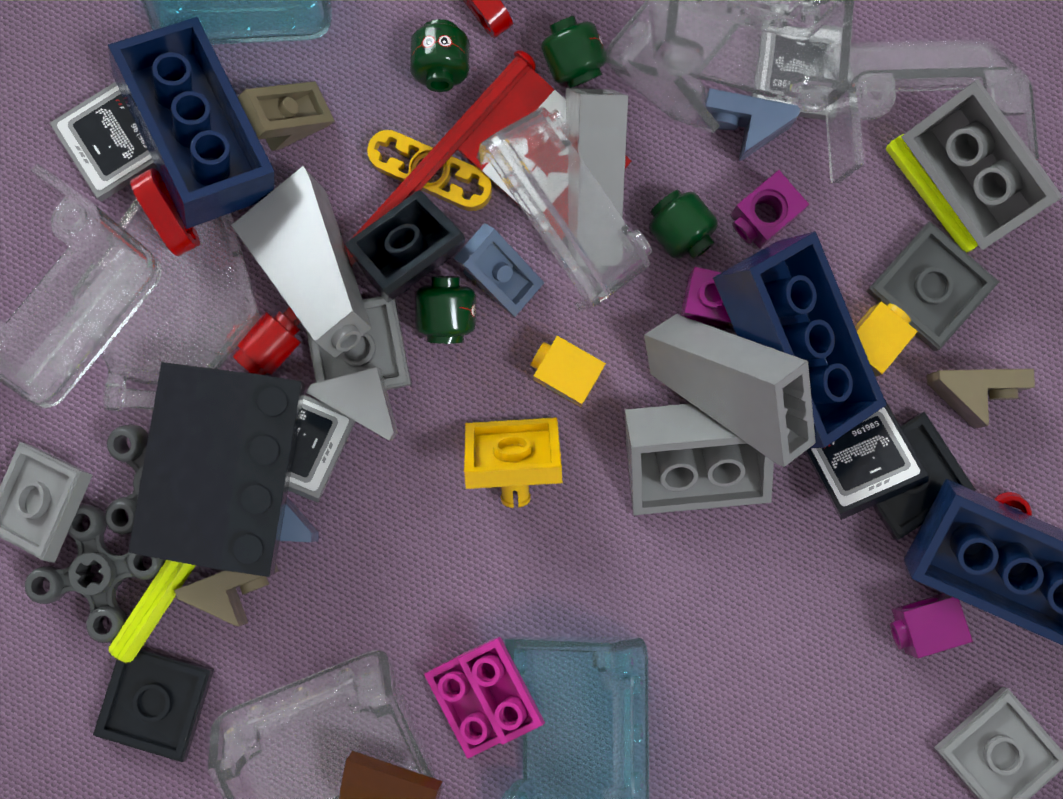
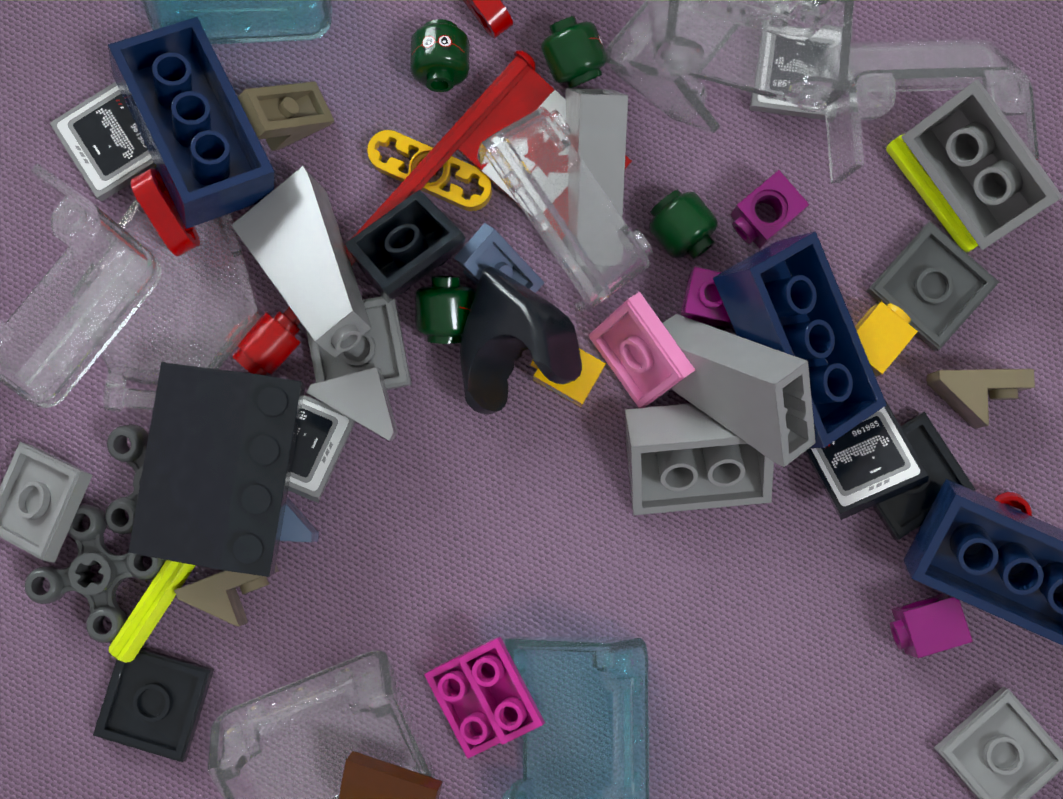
(500, 327): none -> black animal
(512, 456): yellow tile -> none
(640, 351): none -> bright pink tile
(760, 117): sand blue slope -> none

